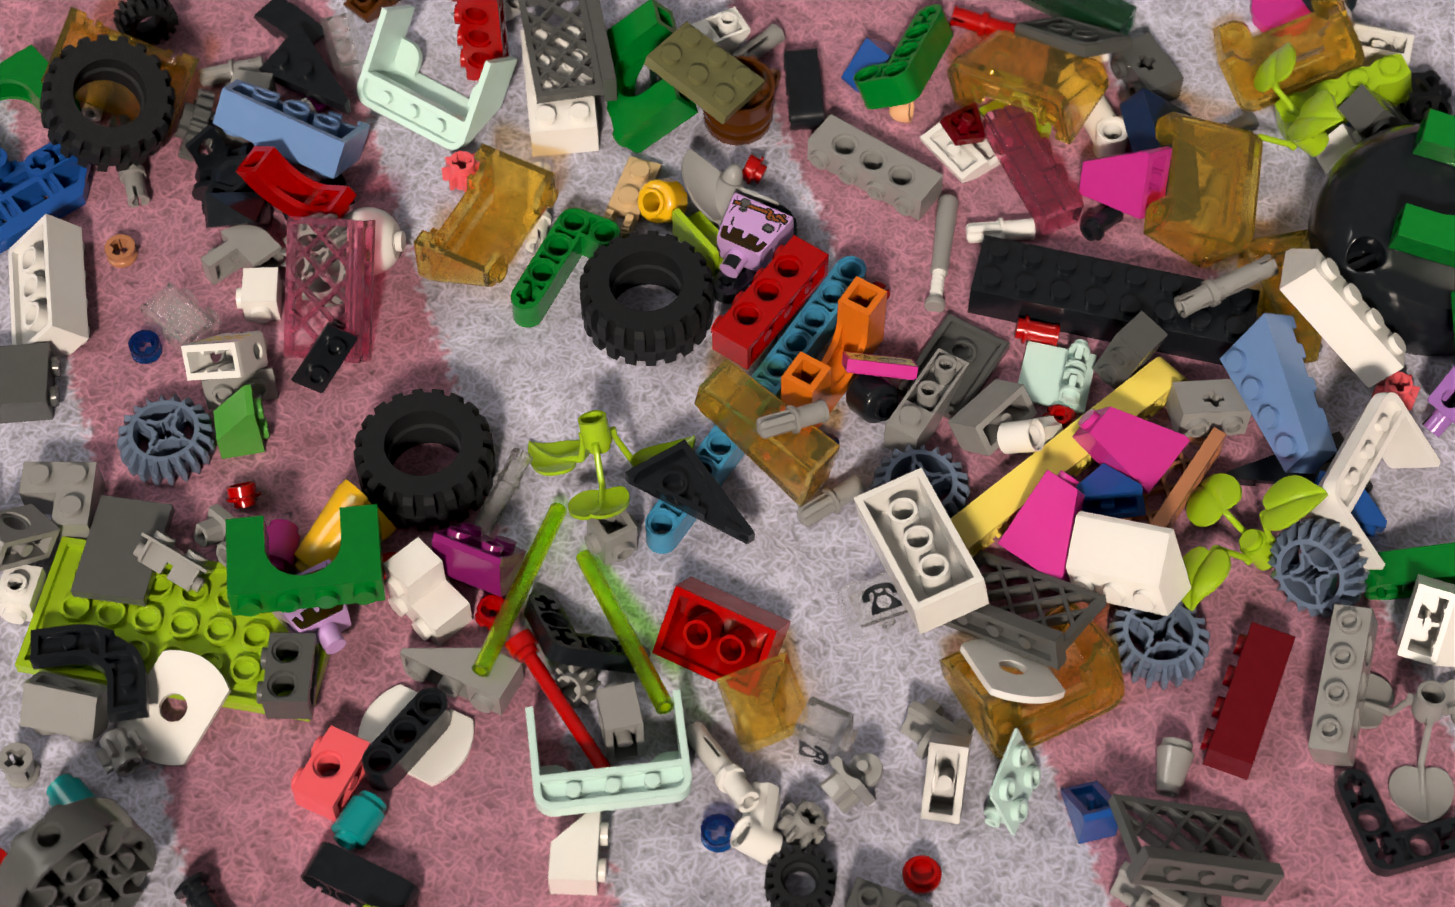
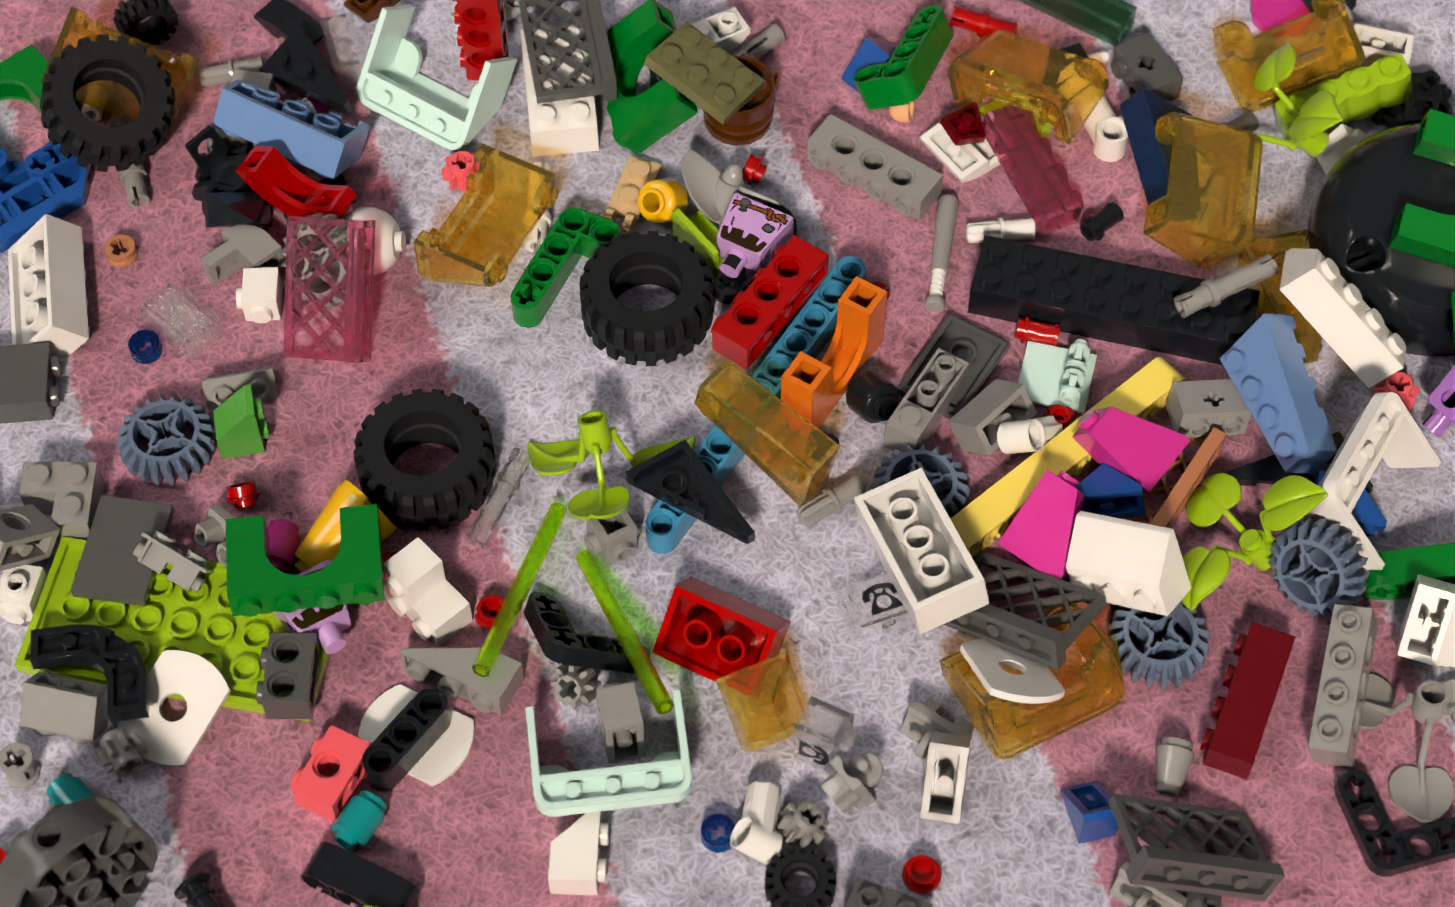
(194, 119): dark grey gear -> none
(240, 356): white torso -> none
(325, 357): black hinge -> none
(478, 558): magenta slope -> none
(524, 648): red piece -> none
(728, 776): white pin -> none
(793, 419): light grey axle -> none
(803, 88): black beam -> none
(879, 365): dark pink tile -> none
(1012, 786): light aqua hinge -> none
(1074, 36): dark grey tile -> none
(1127, 179): dark pink slope -> none
(1129, 350): dark grey brick -> none
(1371, 112): dark grey brick -> none

